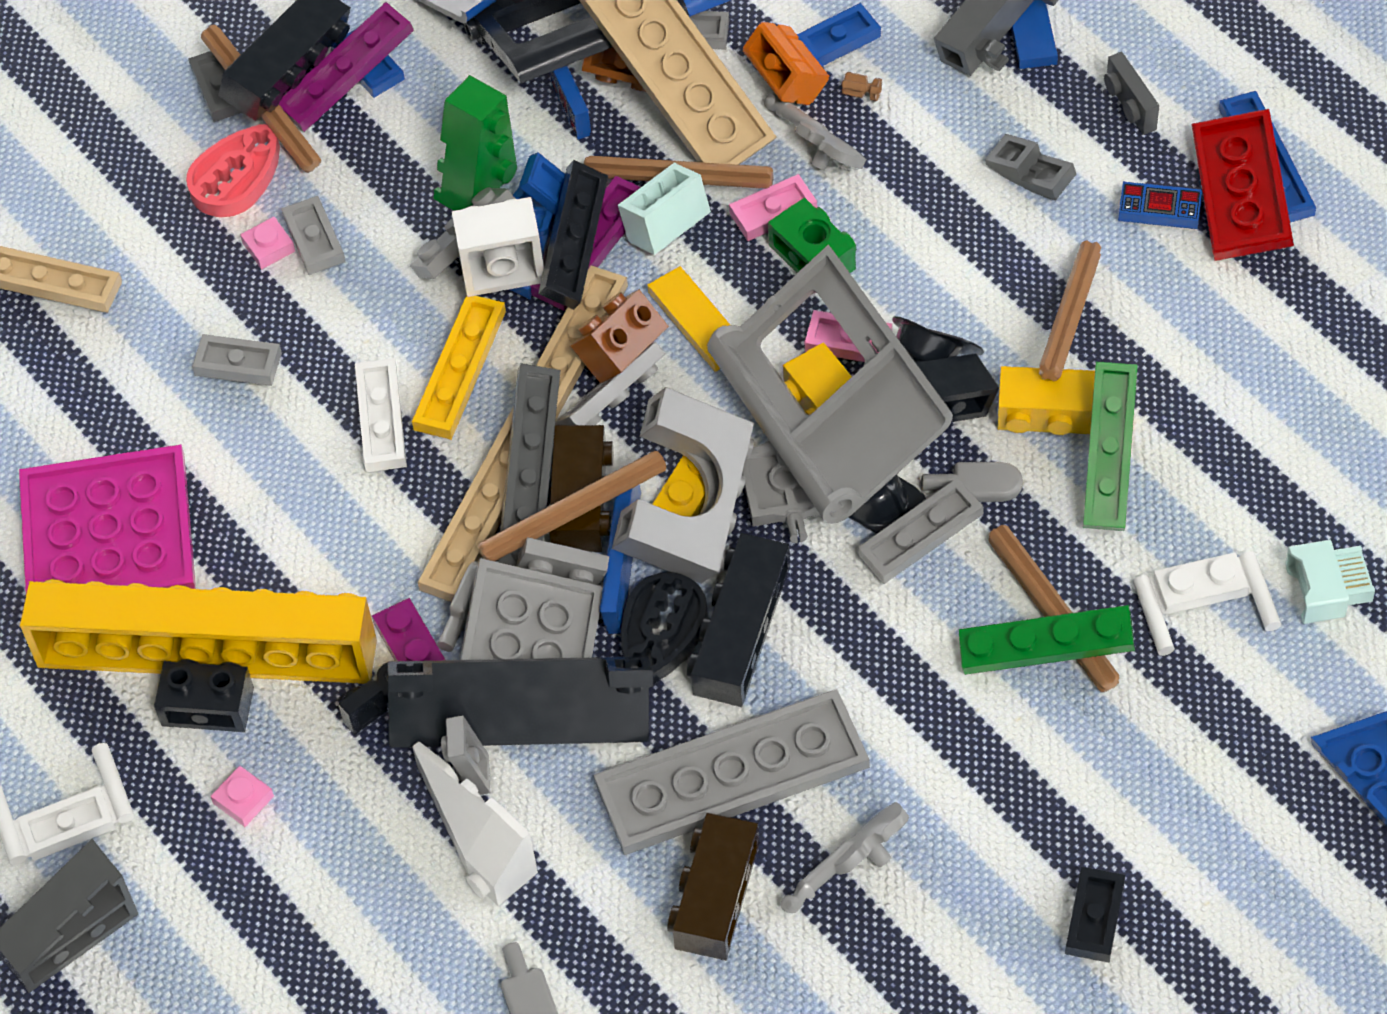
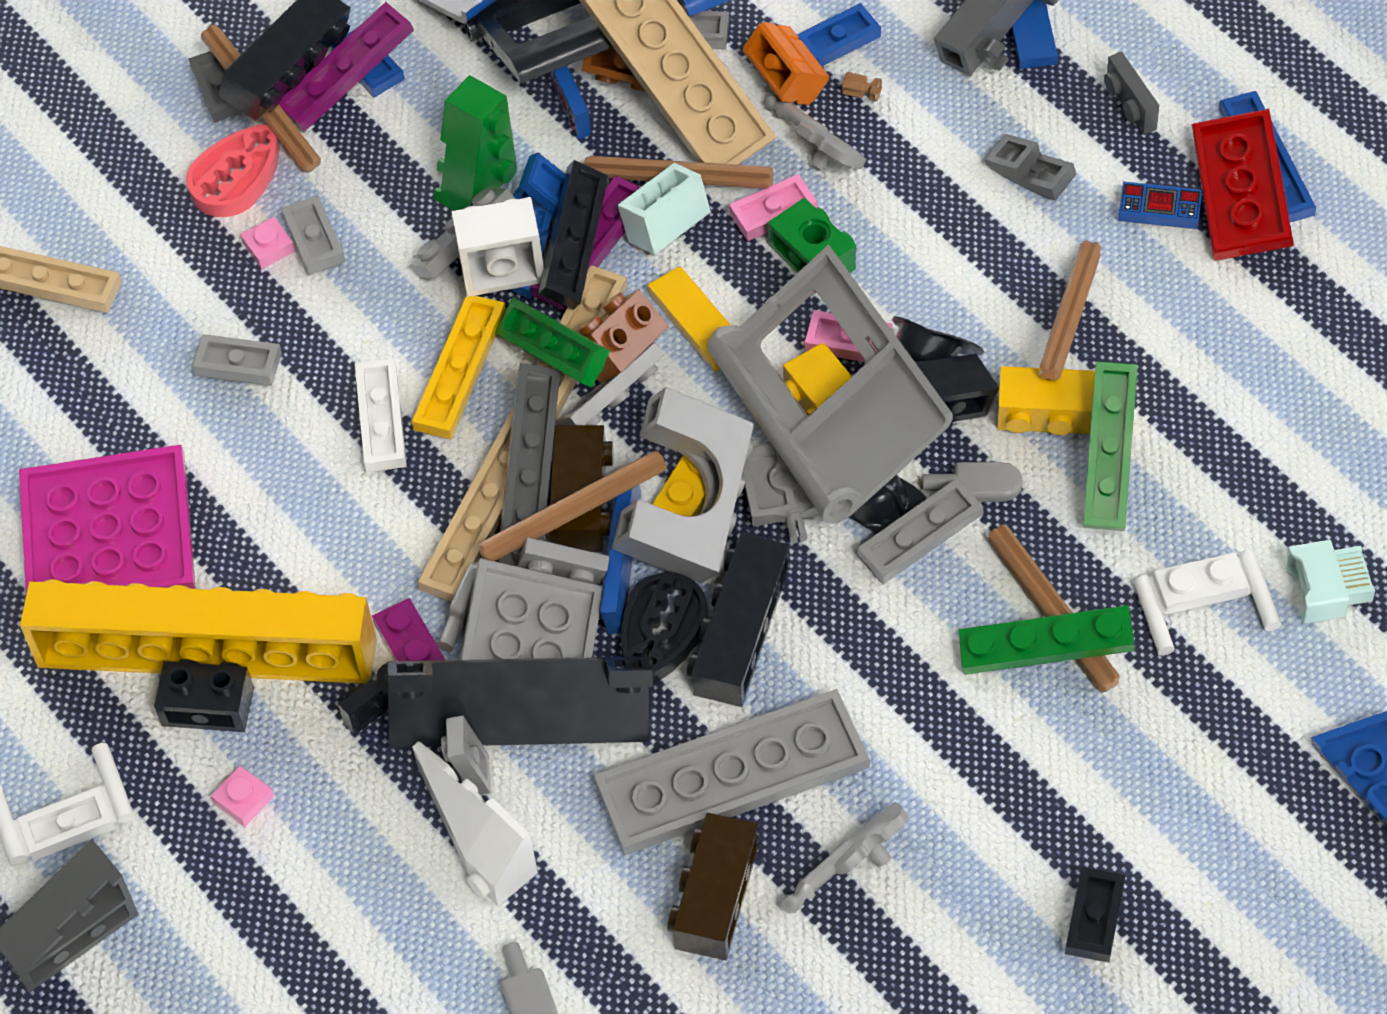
(552, 342): none -> green plate

